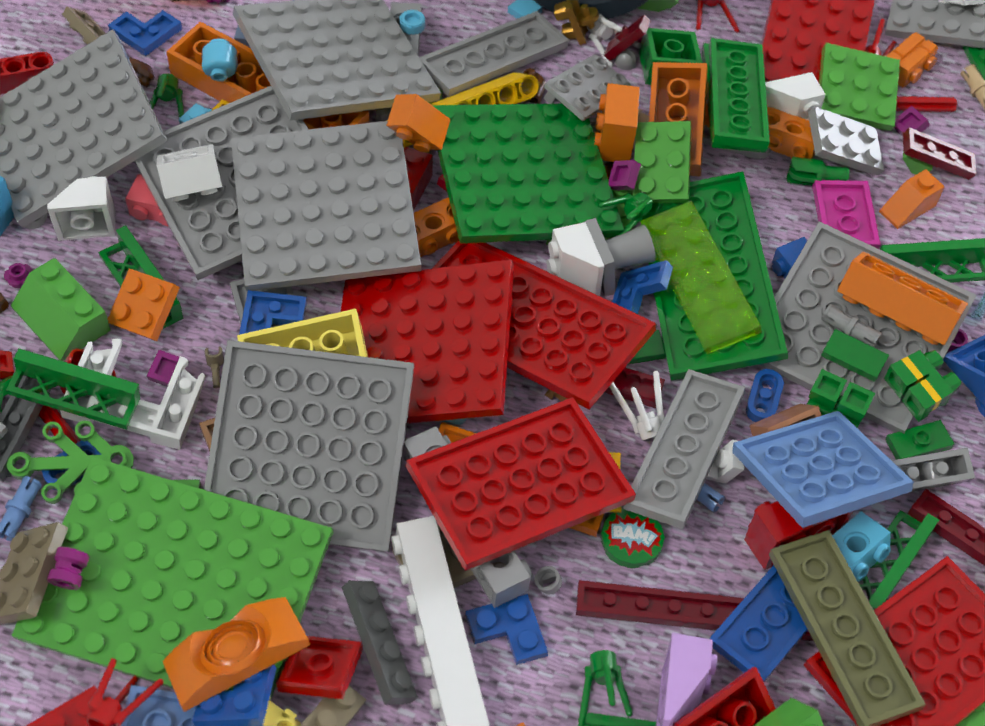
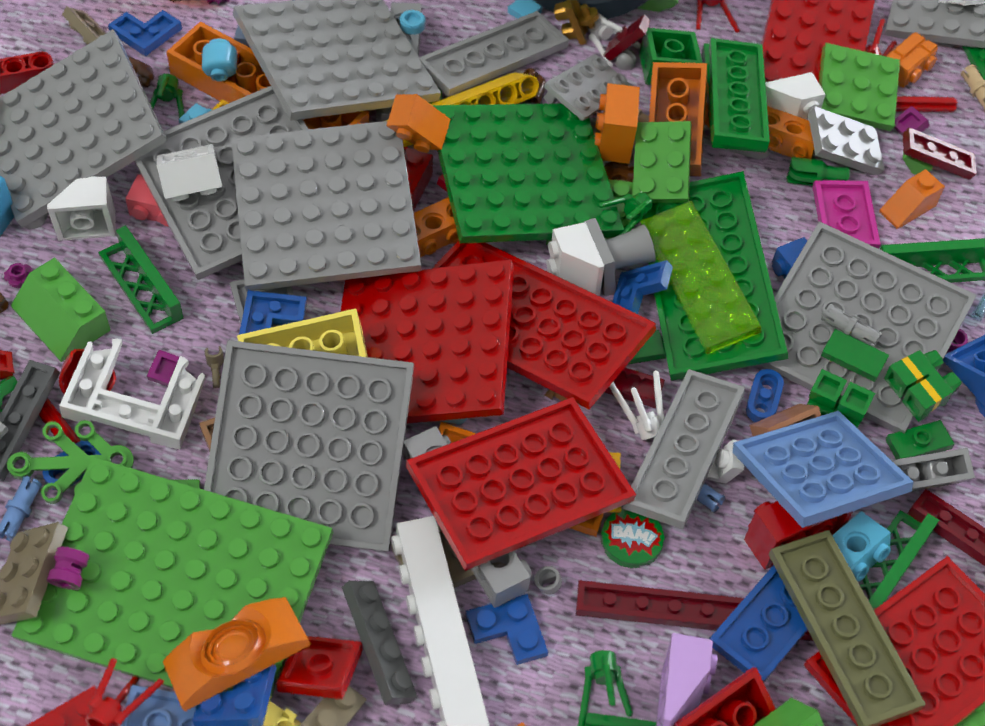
(75, 378): green fence -> none
(143, 304): orange plate -> none
(624, 175): magenta plate -> none
(902, 298): orange slope -> none

